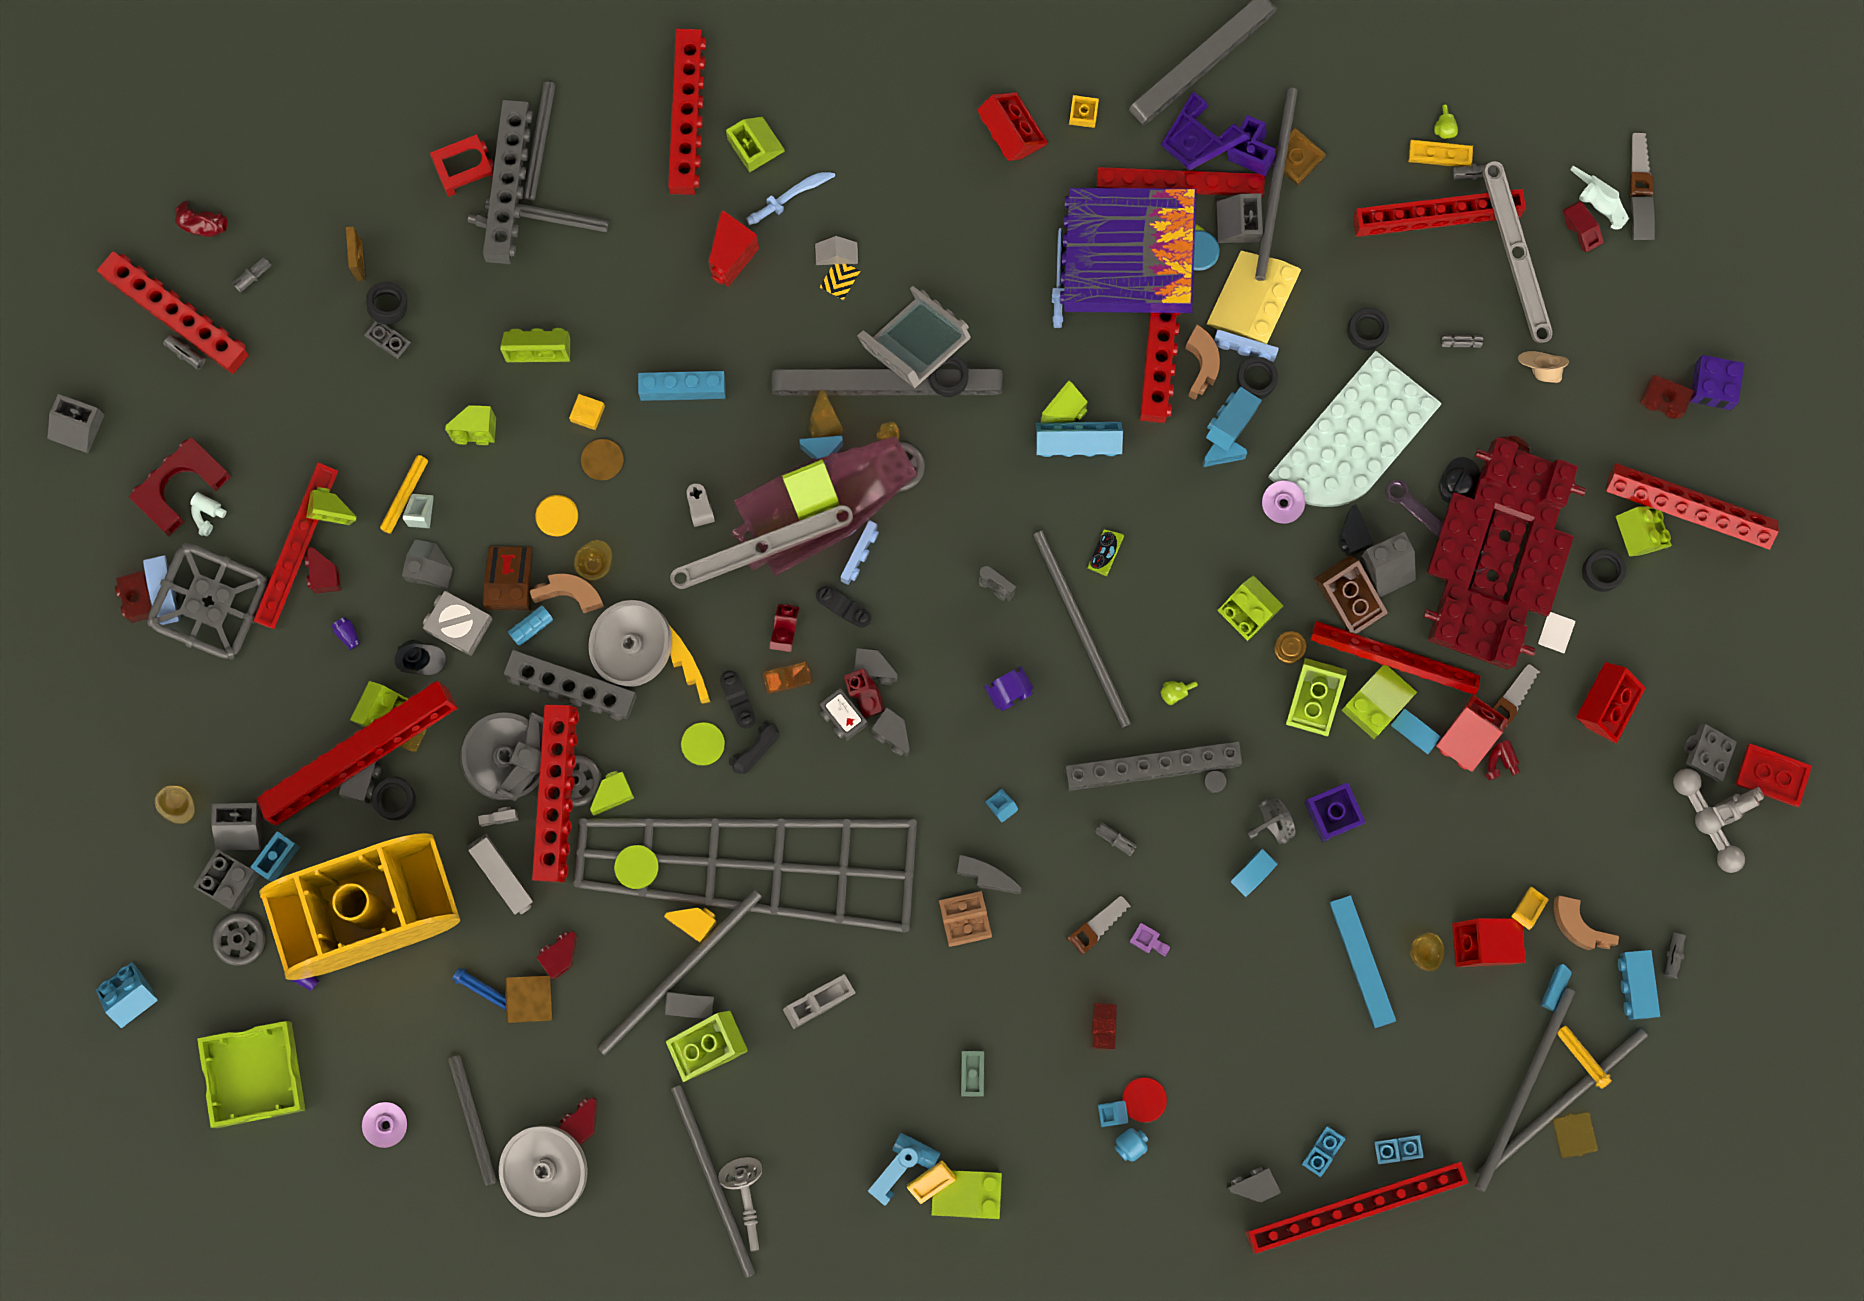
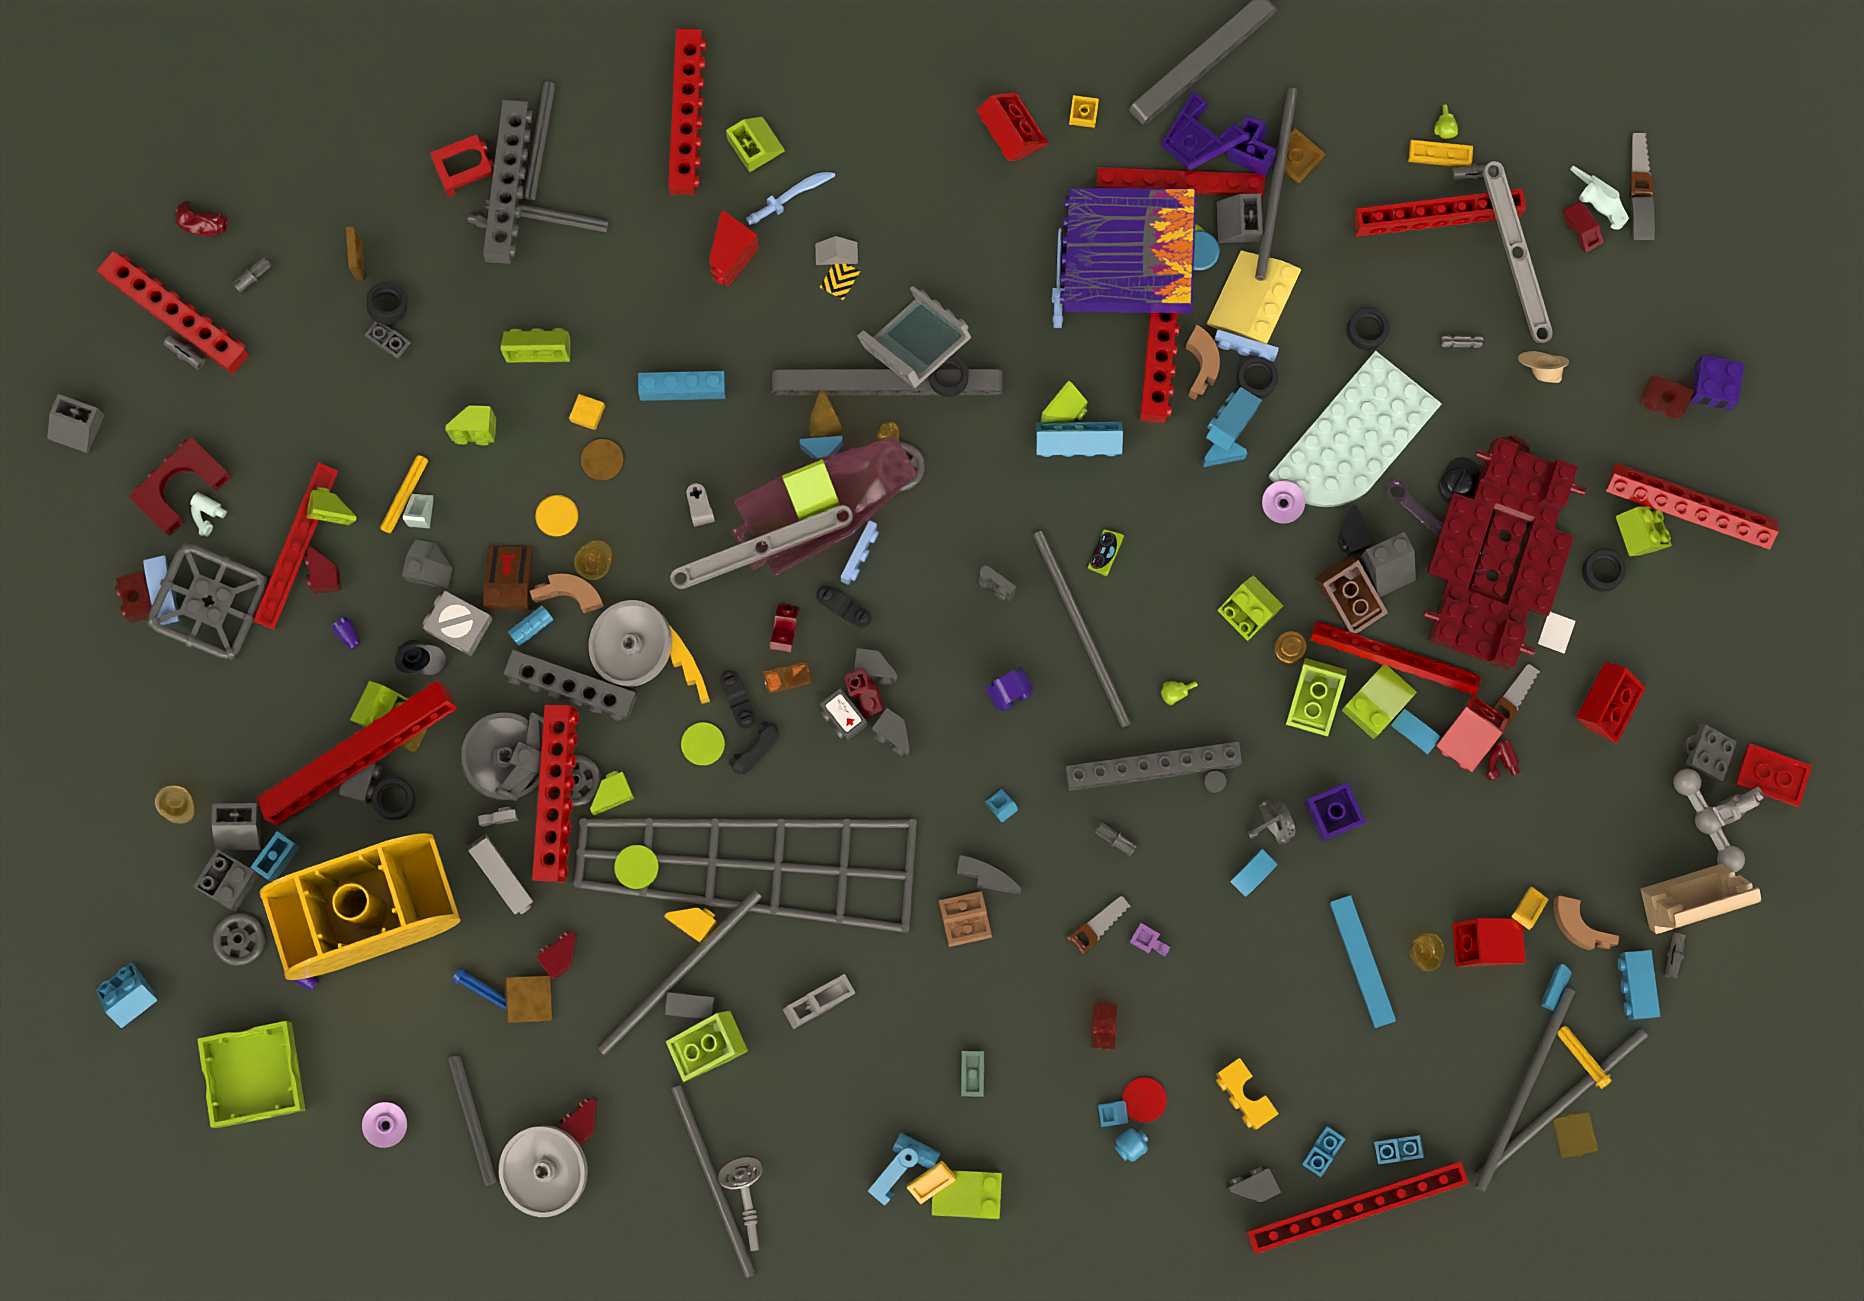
(1255, 1112): none -> yellow arch
(1696, 897): none -> tan panel

